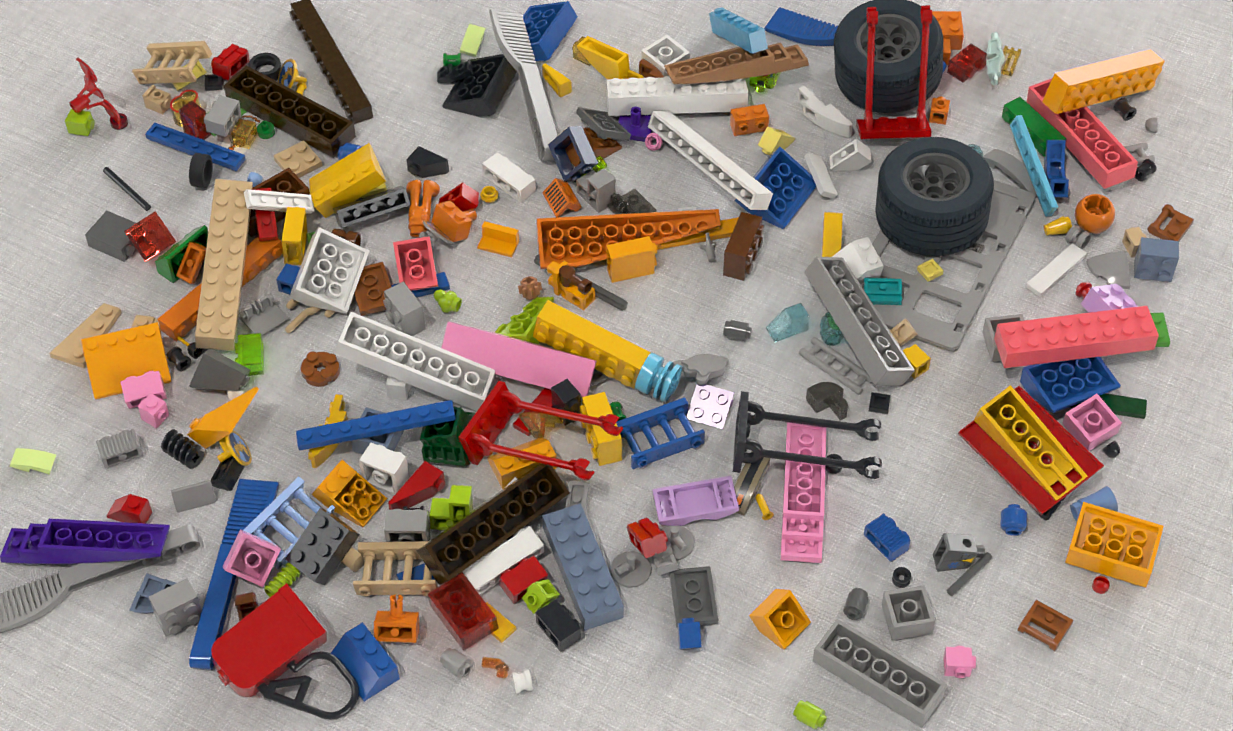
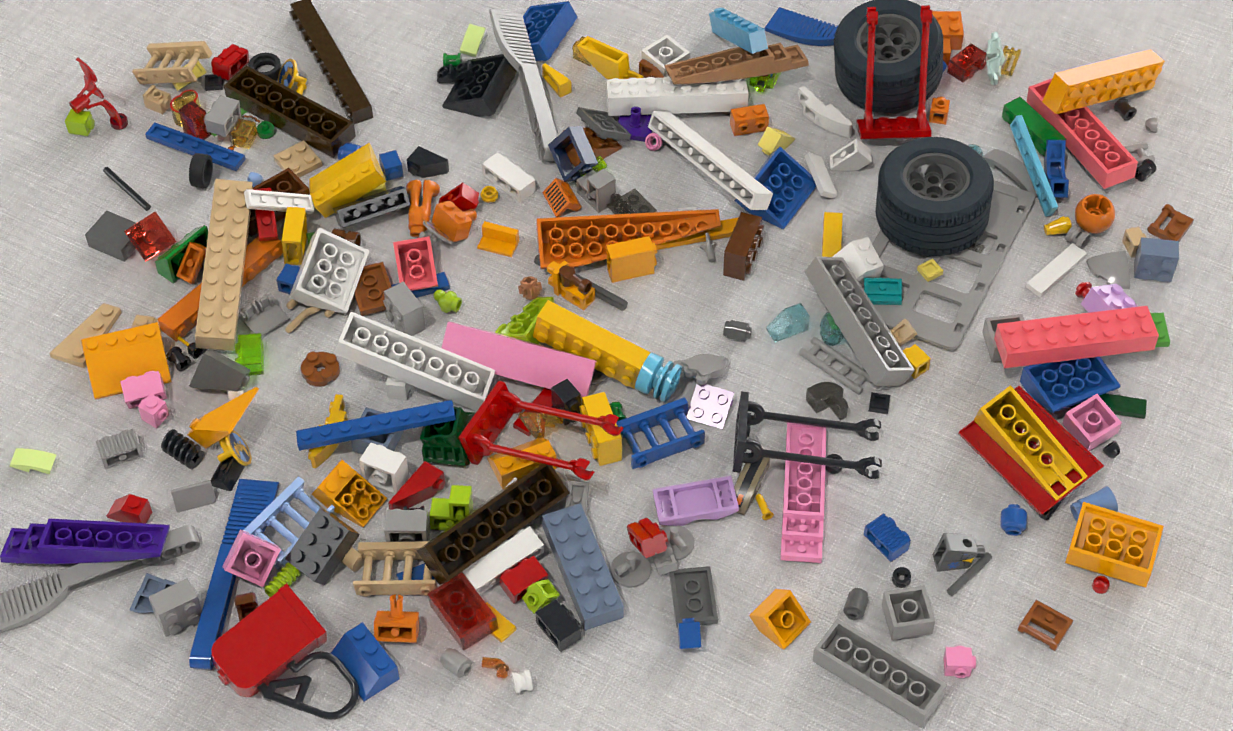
(391, 165): none -> blue brick
(810, 714): lime brick -> none

